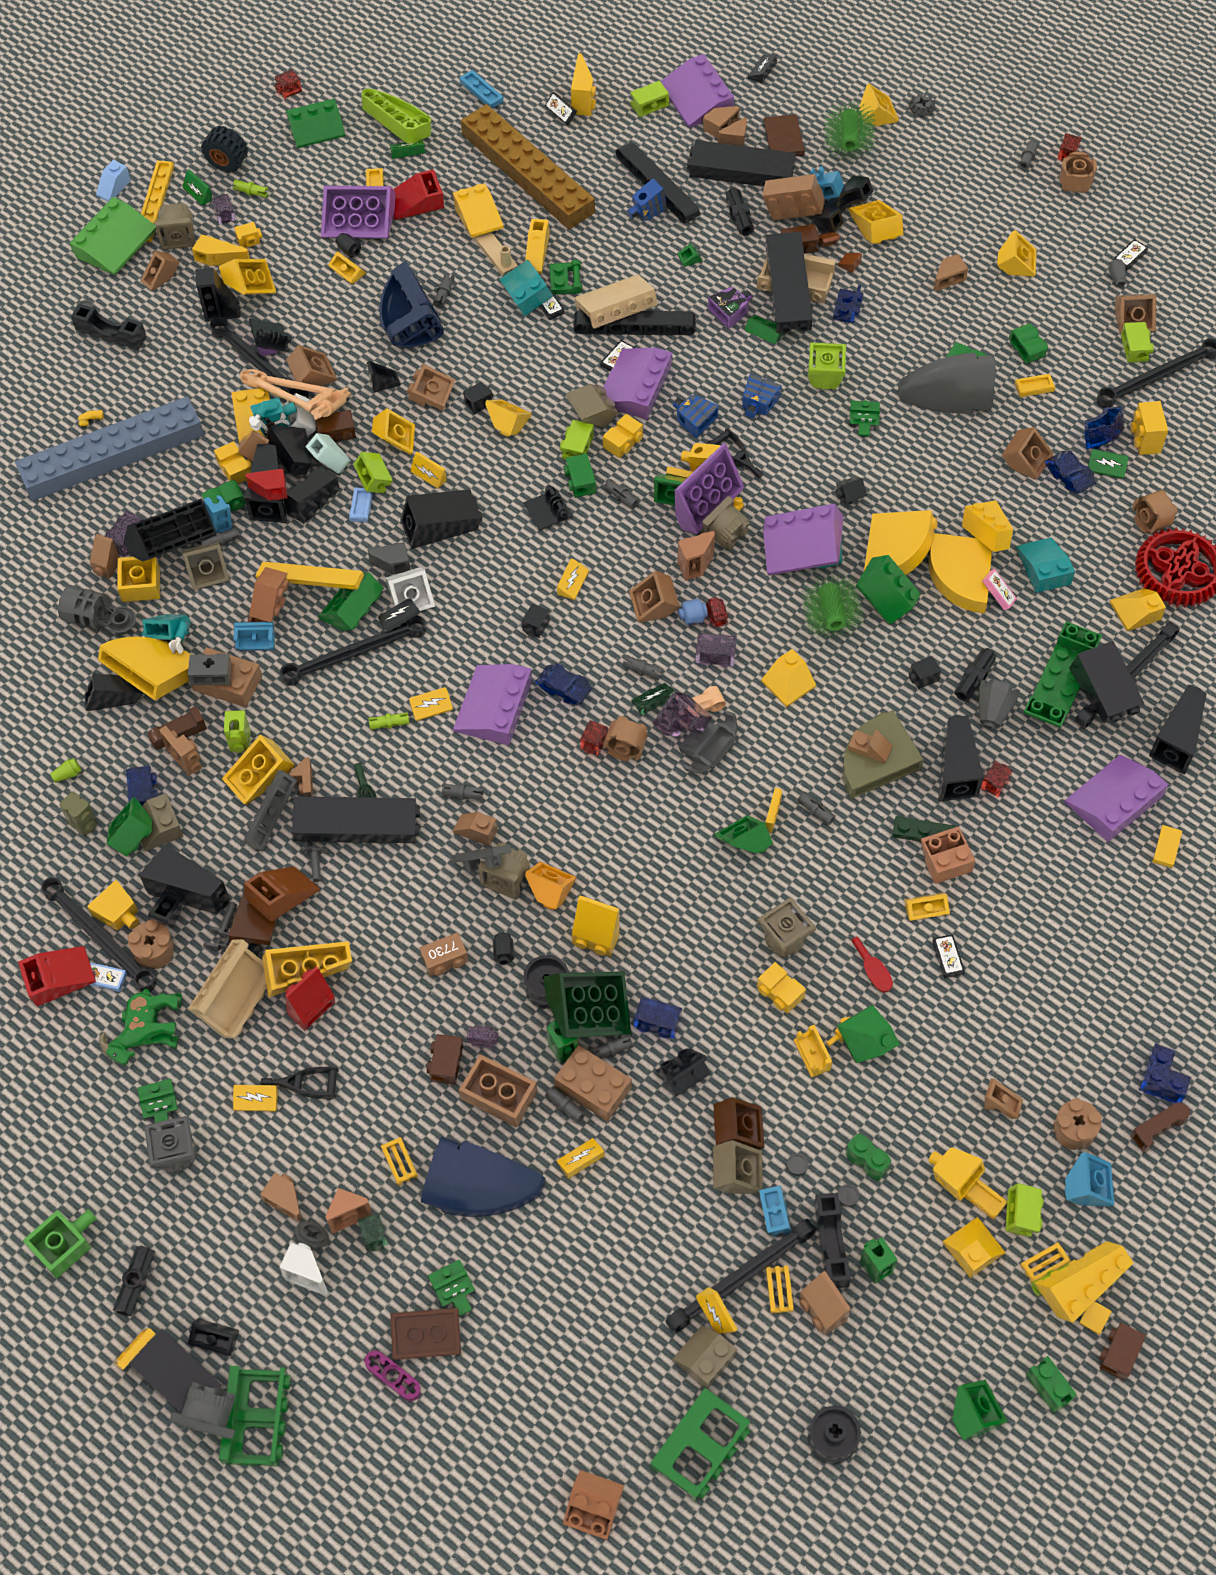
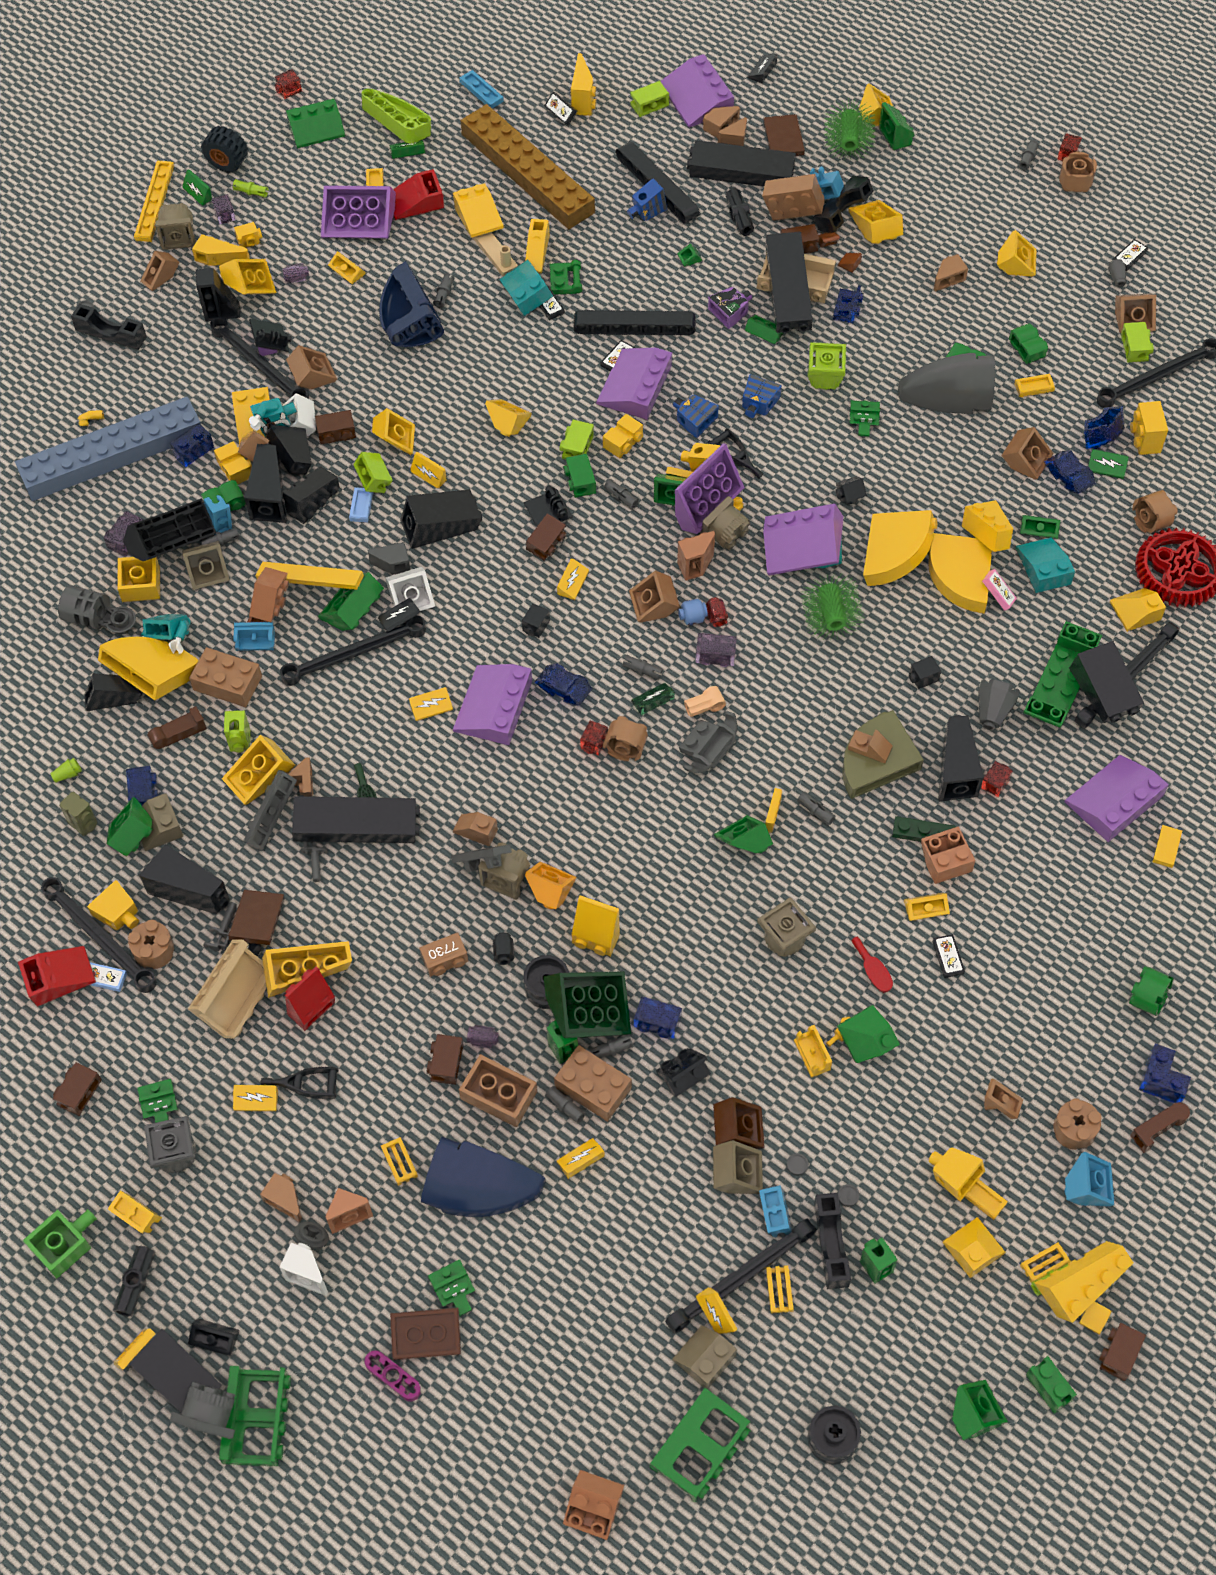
(76, 1088): none -> reddish brown brick
(104, 556): medium nougat slope -> none
(112, 180): light blue slope -> none
(112, 236): bright green slope -> none
(133, 1212): none -> yellow hinge
(142, 1026): green animal -> none
(167, 909): black slope -> none
(181, 750): medium nougat plate -> none
(192, 445): none -> clear blue brick
(210, 669): dark grey brick -> none
(268, 484): red slope -> none
(278, 891): dark orange slope -> none
(295, 273): none -> clear purple brick
(320, 406): light nougat piece -> none
(328, 452): light aqua slope -> none
(348, 244): black brick -> none
(373, 1232): clear green brick -> none
(382, 377): black slope -> none
(388, 720): lime pin -> none
(430, 387): medium nougat plate -> none
(462, 791): dark grey pin -> none
(476, 397): black brick -> none
(546, 537): none -> reddish brown brick
(592, 405): dark tan slope -> none
(617, 300): tan panel -> none
(681, 712): clear purple brick -> none
(780, 988): yellow brick -> none
(789, 678): yellow slope -> none
(824, 1304): medium nougat slope -> none
(872, 1159): green brick -> none
(887, 588): green slope -> none
(895, 127): none -> green slope
(919, 109): dark grey gear -> none
(974, 674): black piece -> none
(1024, 1210): lime brick -> none
(1040, 526): none -> green slope
(1151, 991): none -> green brick
(1179, 735): black slope -> none

